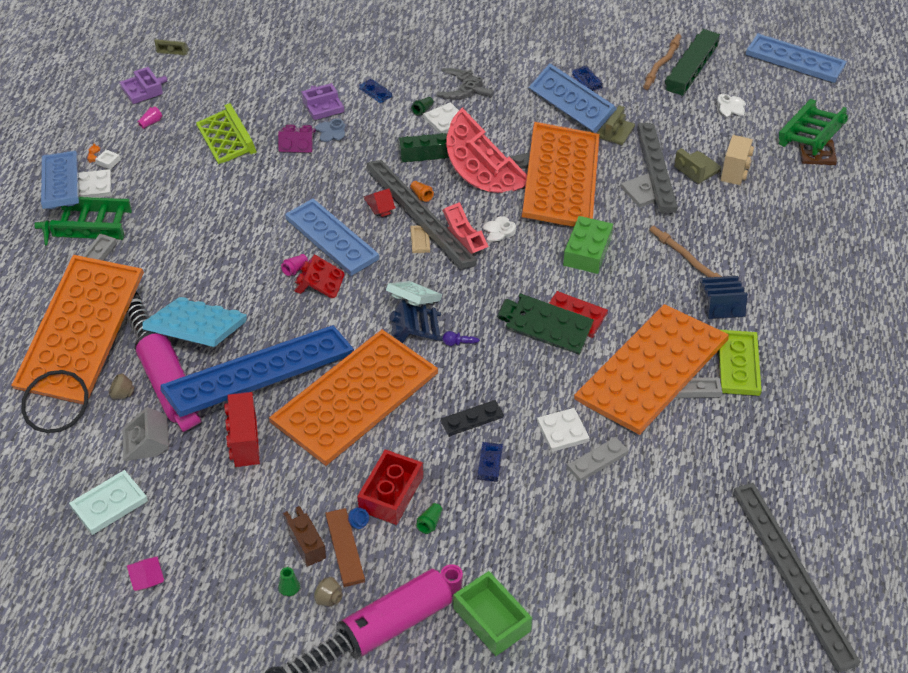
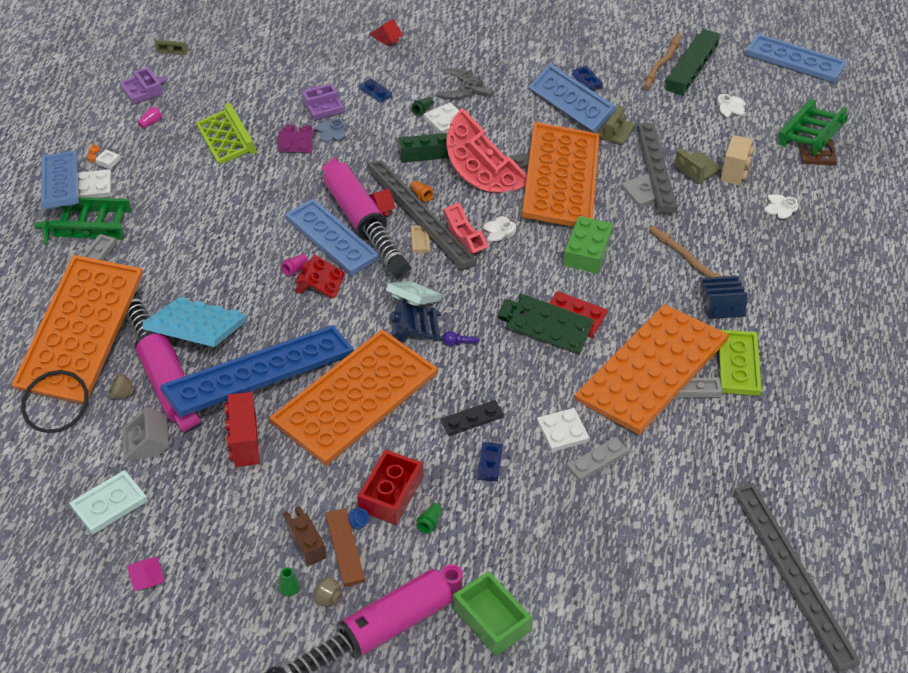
(363, 214): none -> piece
(387, 33): none -> red slope
(781, 206): none -> white plate

